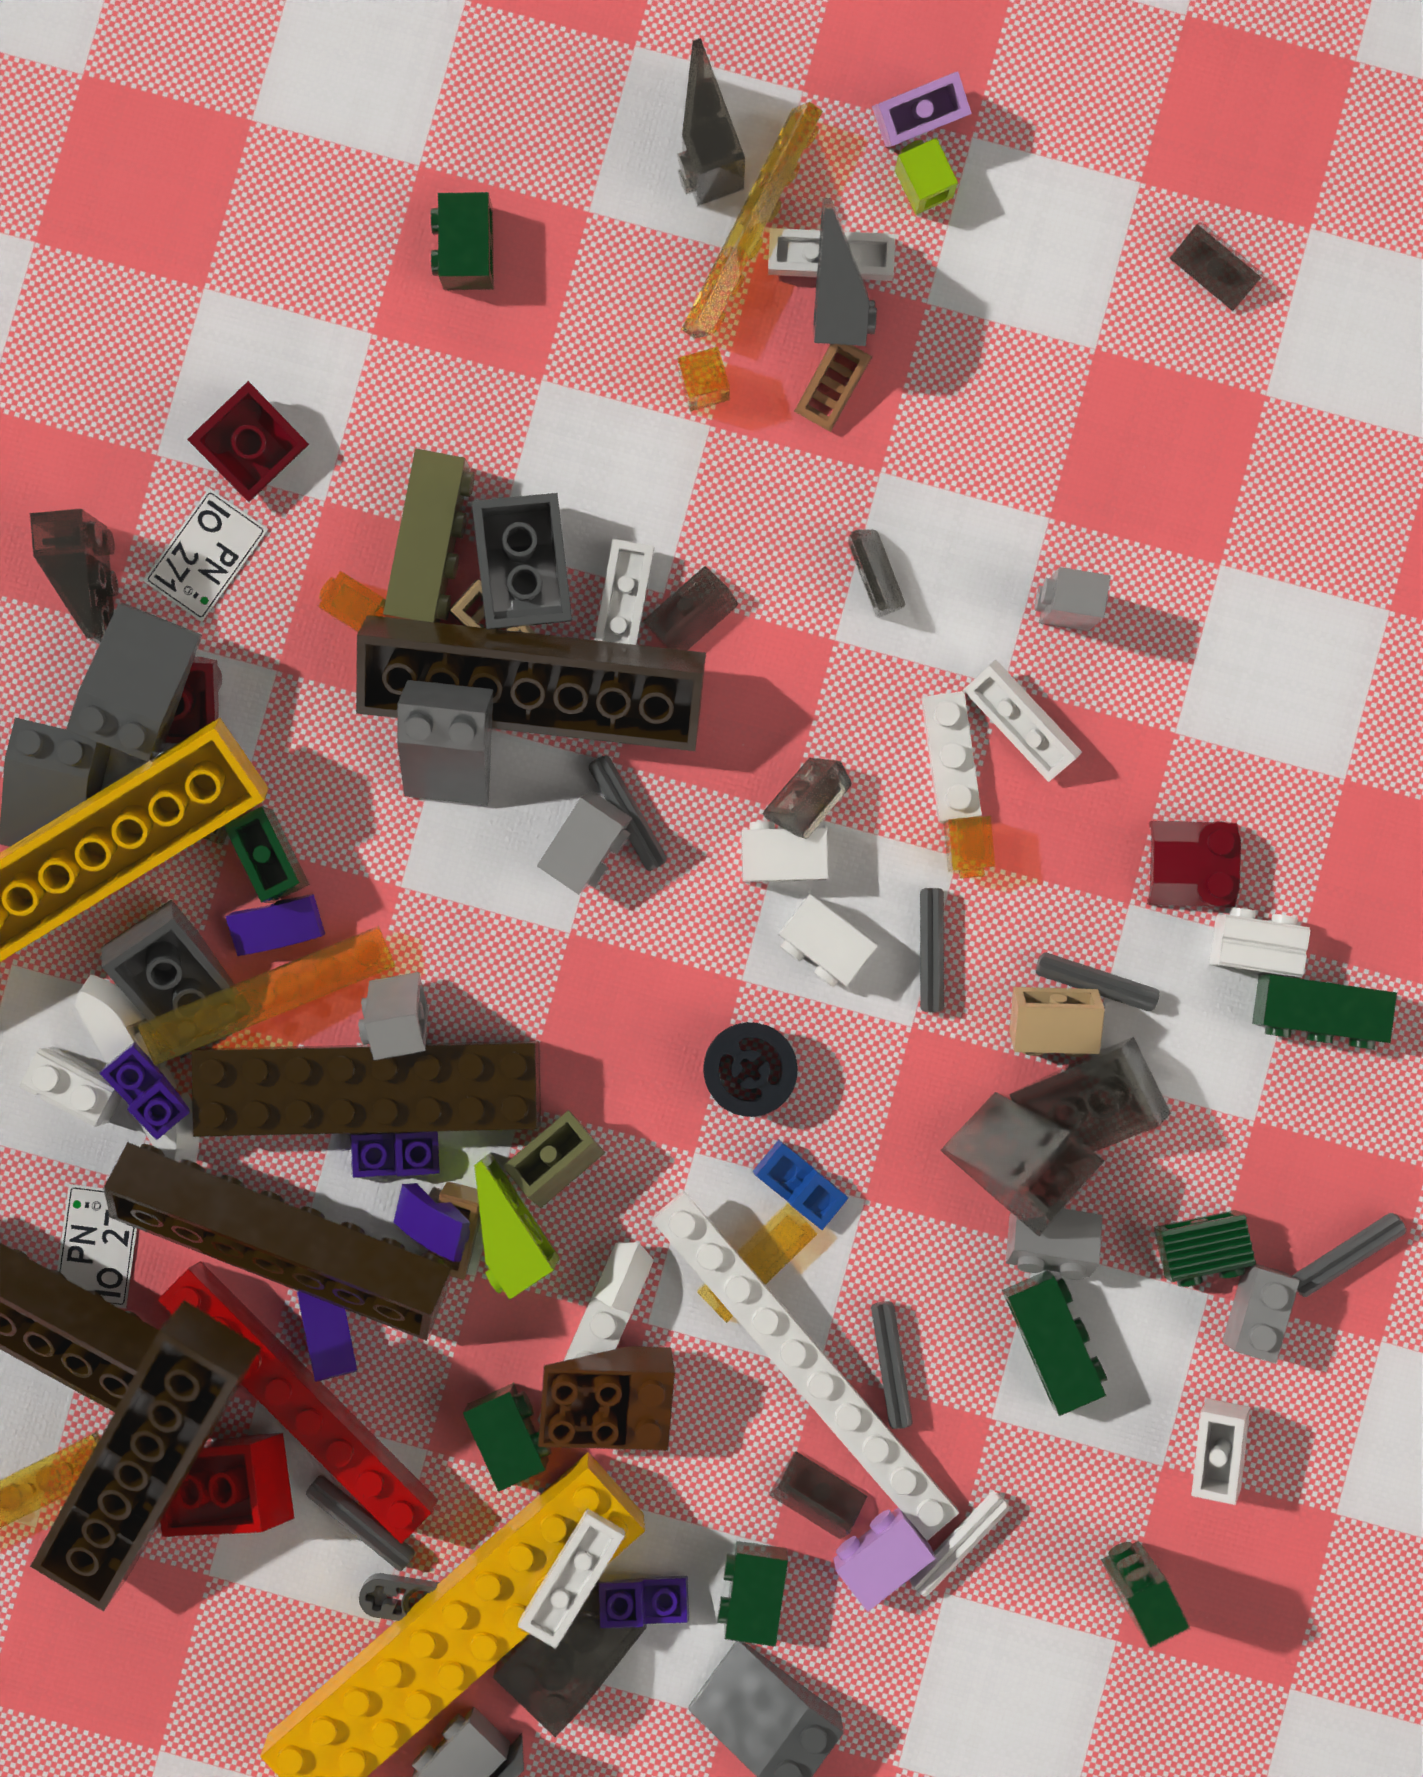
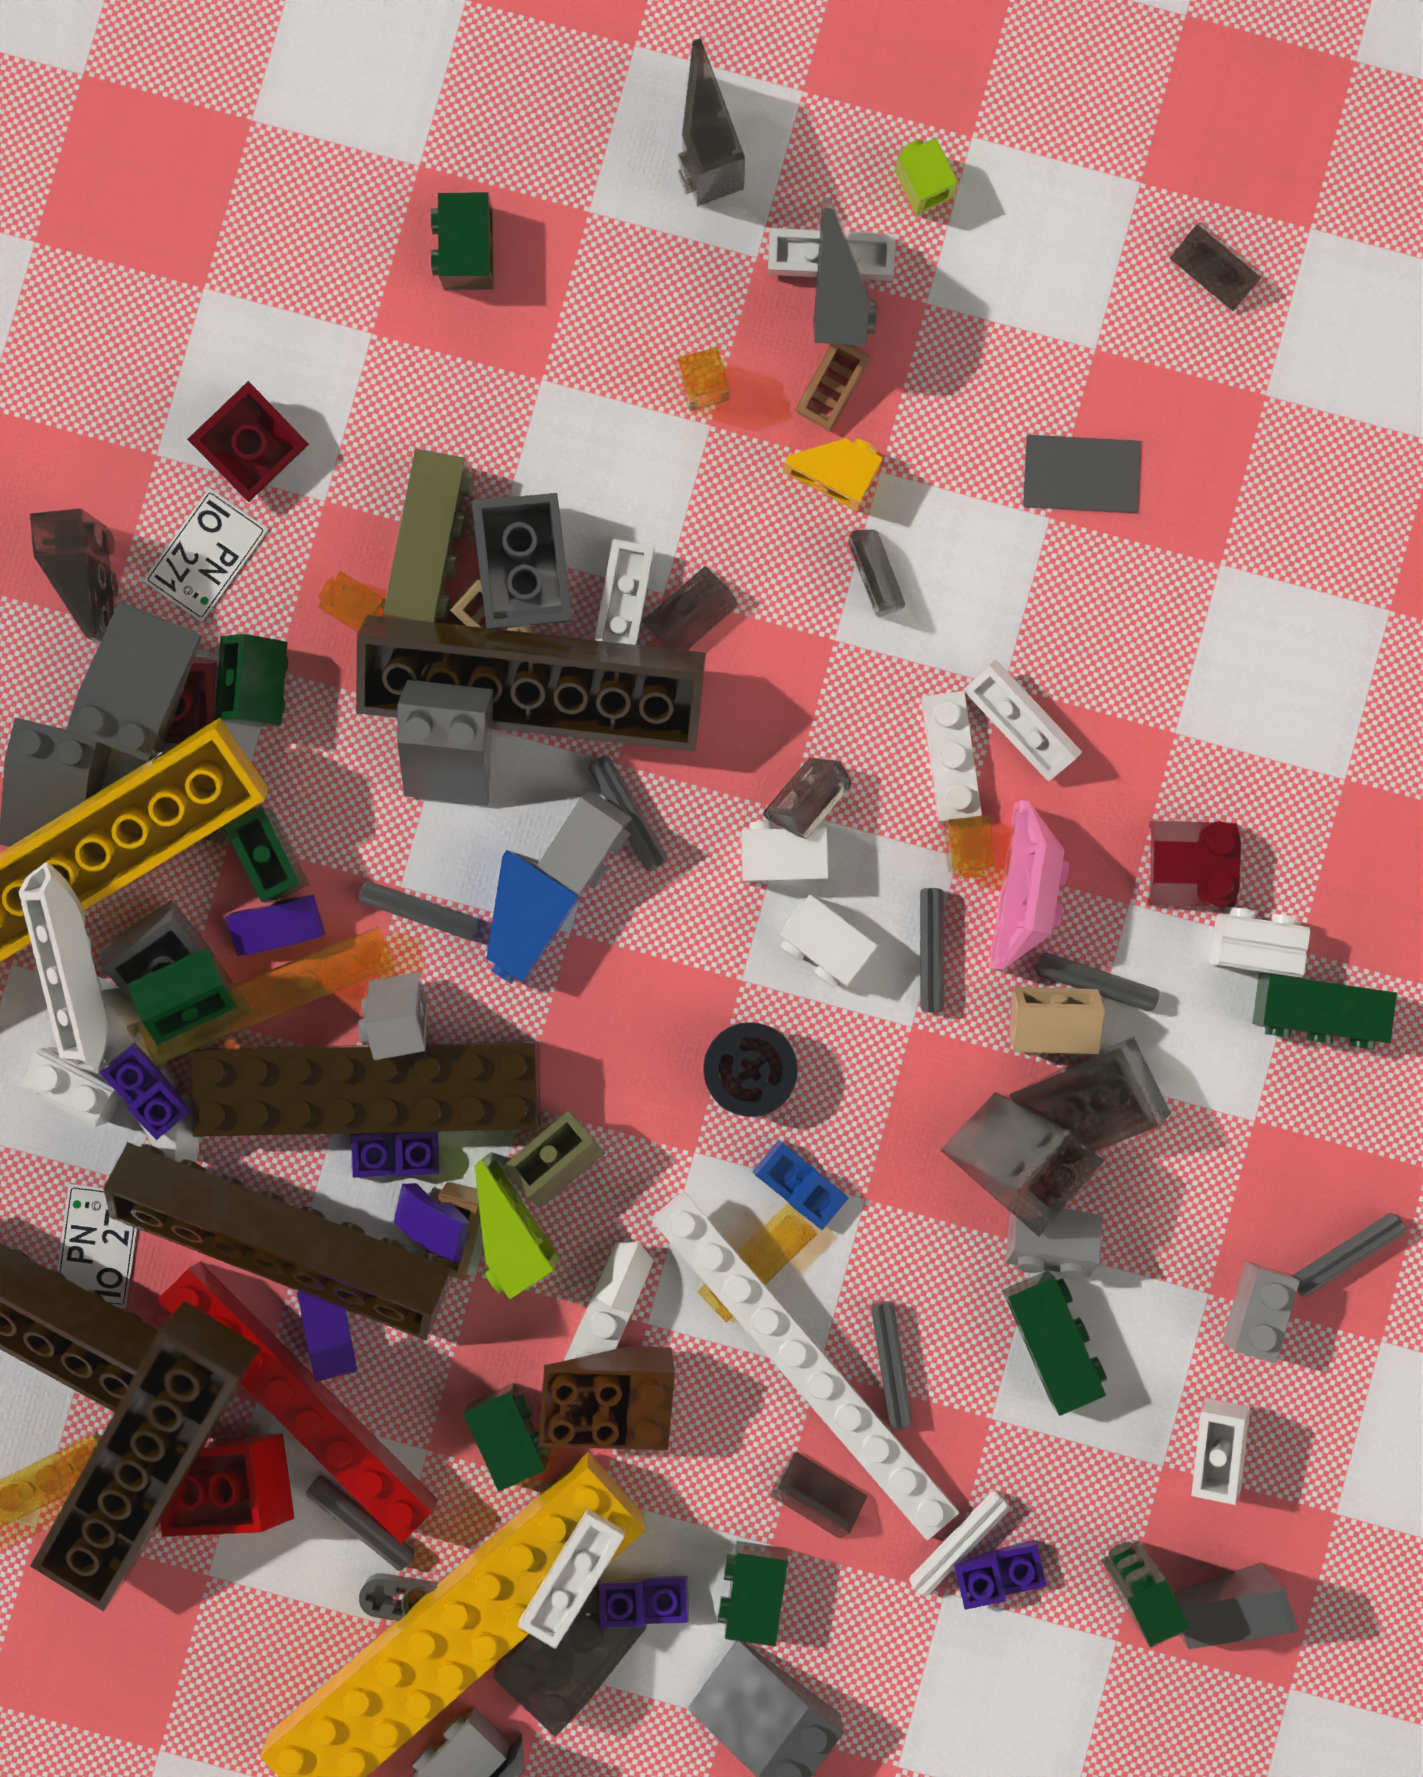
(66, 968): none -> white brick
(182, 996): none -> dark green brick
(251, 680): none -> dark green brick
(419, 911): none -> dark grey axle
(525, 917): none -> blue slope
(756, 212): clear yellow plate -> none
(837, 469): none -> yellow slope
(882, 1558): lavender brick -> none
(921, 109): lavender brick -> none
(1000, 1573): none -> dark purple slope
(1028, 888): none -> bright pink wedge
(1073, 599): light grey brick -> none
(1081, 473): none -> dark grey sticker
(1205, 1247): dark green brick -> none
(1235, 1608): none -> dark grey slope

